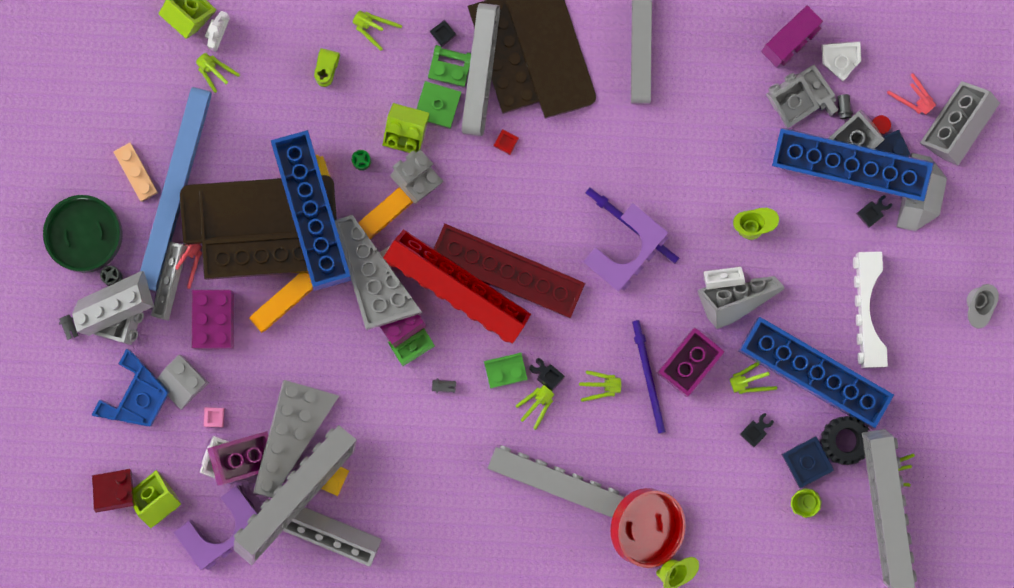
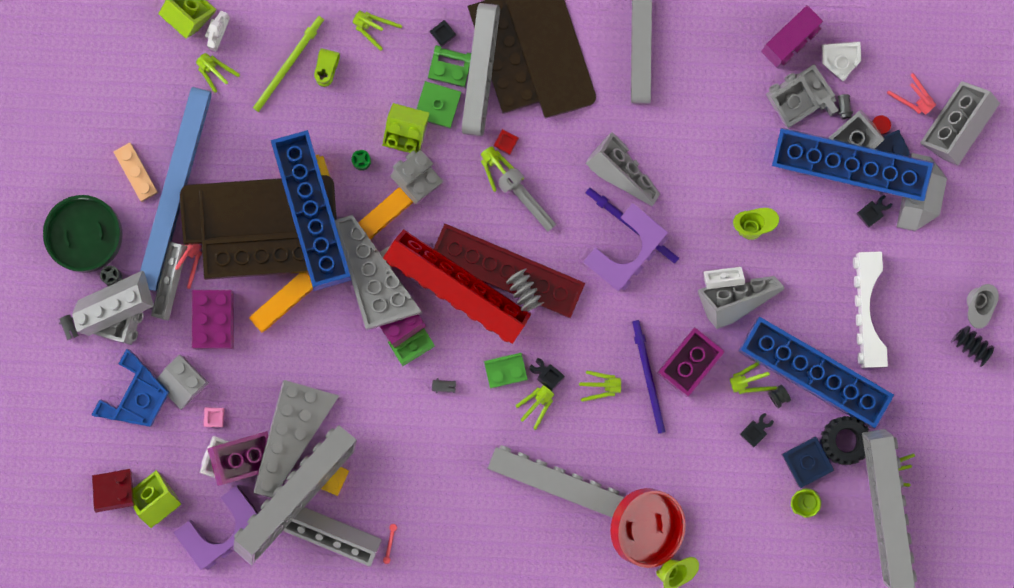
(309, 33): none -> lime bar
(386, 559): none -> coral hinge
(491, 157): none -> lime plant
(524, 291): none -> light grey piece
(526, 198): none -> light grey piece
(615, 165): none -> light grey wedge
(779, 396): none -> pearl dark grey wheel
(974, 345): none -> black piece

